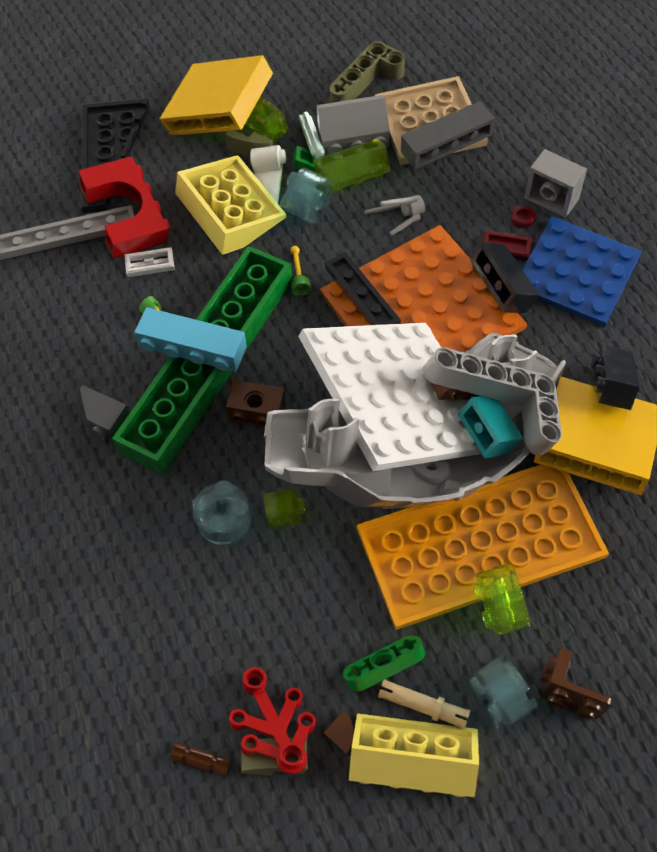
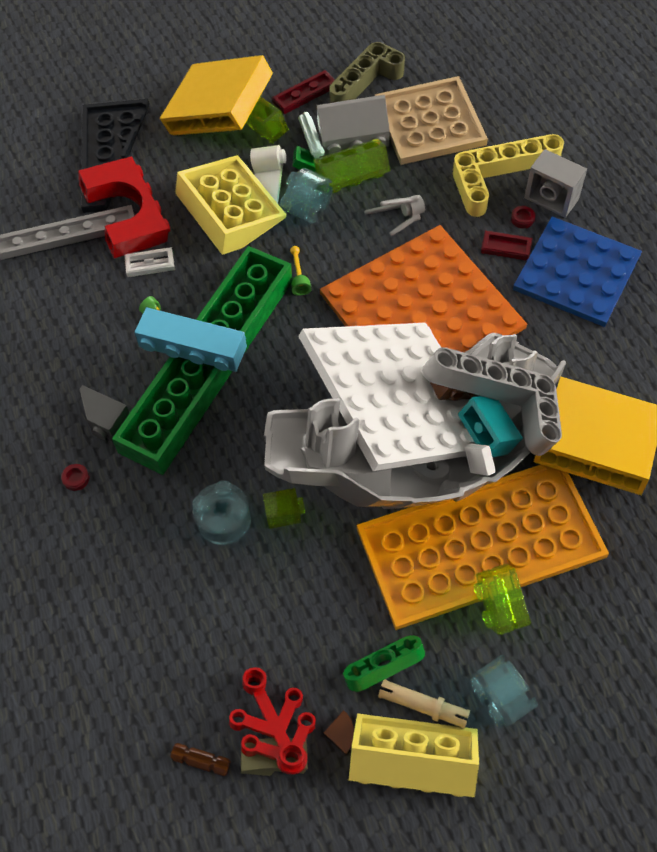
(75, 477): none -> dark red tile
(242, 144): olive slope -> none
(245, 395): reddish brown brick -> none
(303, 92): none -> dark red tile
(360, 291): black plate -> none
(447, 135): dark grey brick -> none
(480, 459): none -> white tile
(495, 160): none -> light yellow beam
(504, 278): black brick -> none
(562, 693): reddish brown bracket -> none
(615, 377): black brick -> none

